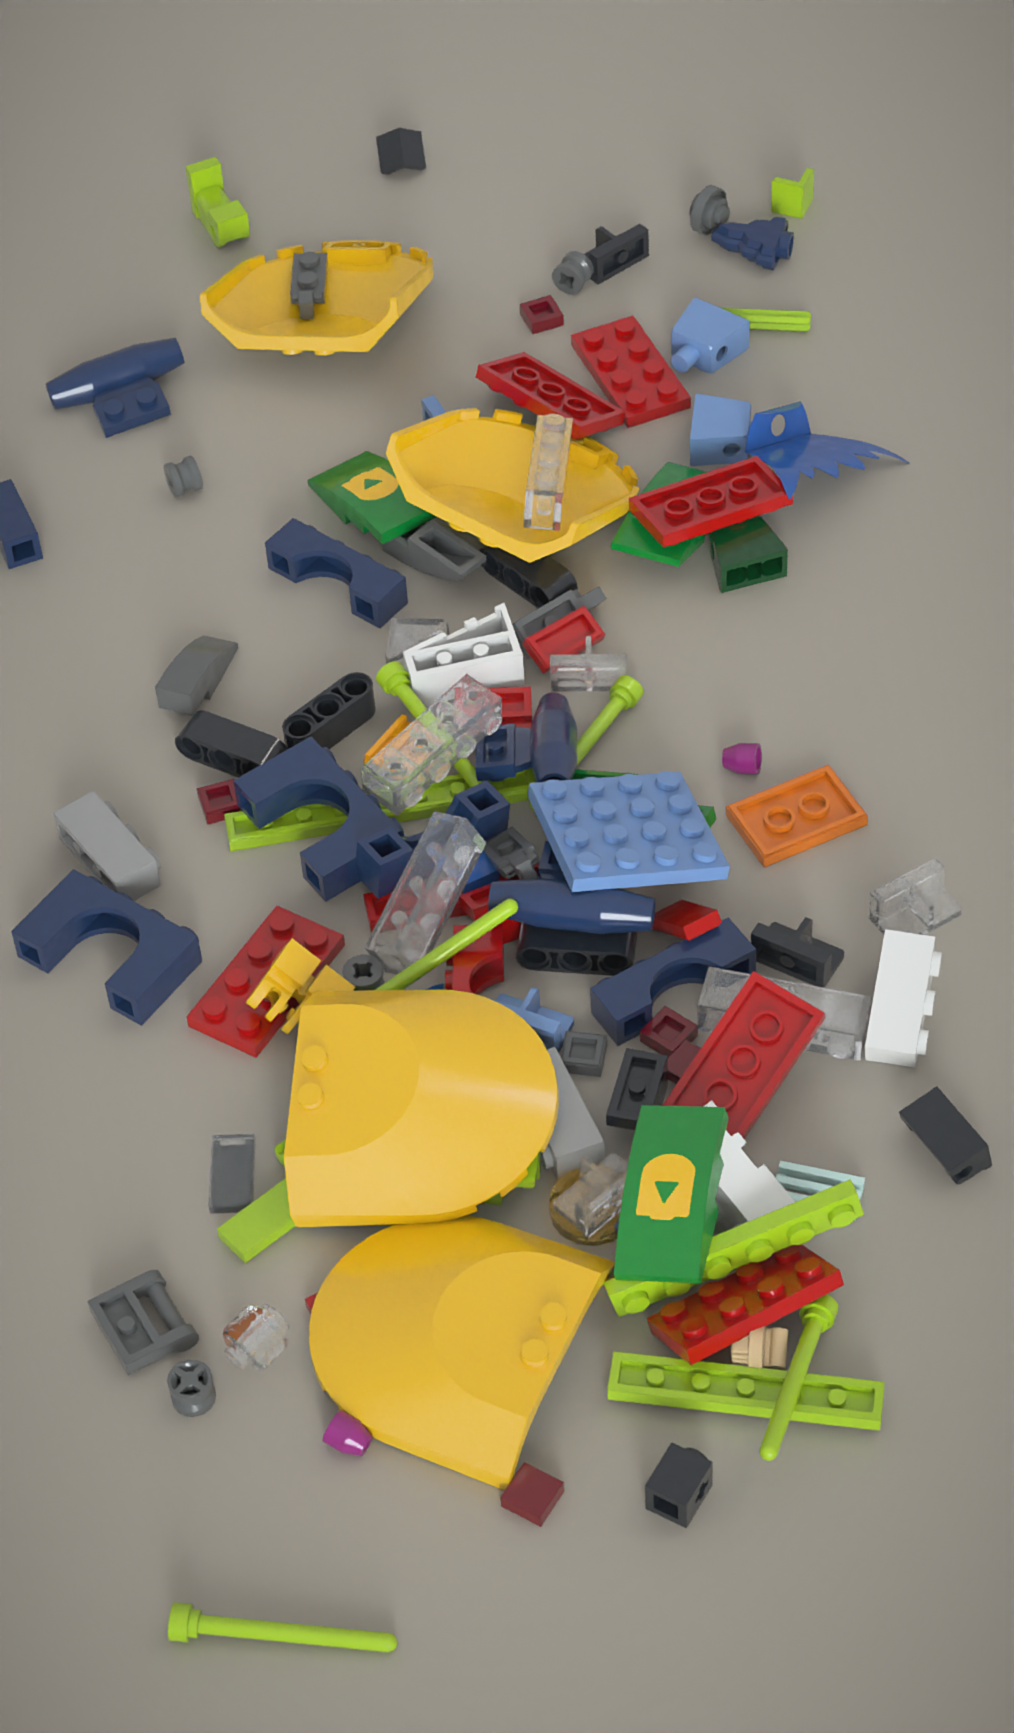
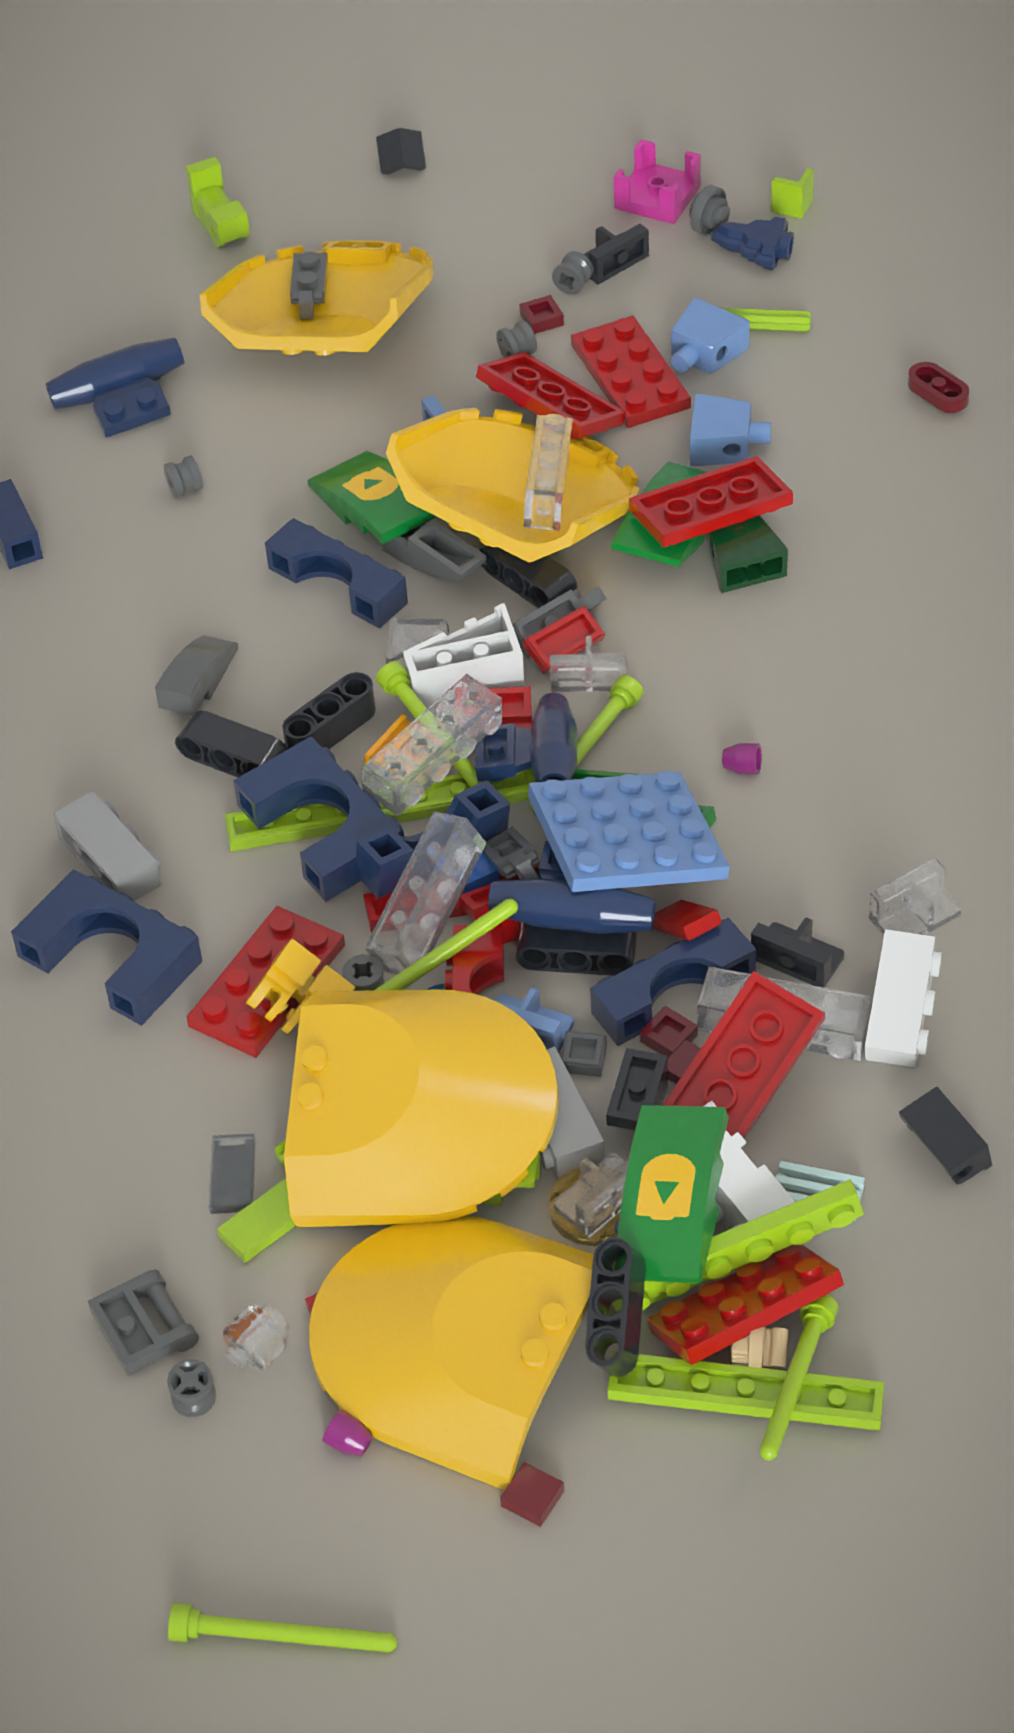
(217, 800): dark red tile -> none
(516, 340): none -> dark grey wheel
(624, 1325): none -> black beam
(654, 188): none -> dark pink panel
(679, 1484): black brick -> none
(796, 815): orange tile -> none
(799, 450): blue piece -> none
(938, 387): none -> dark red plate

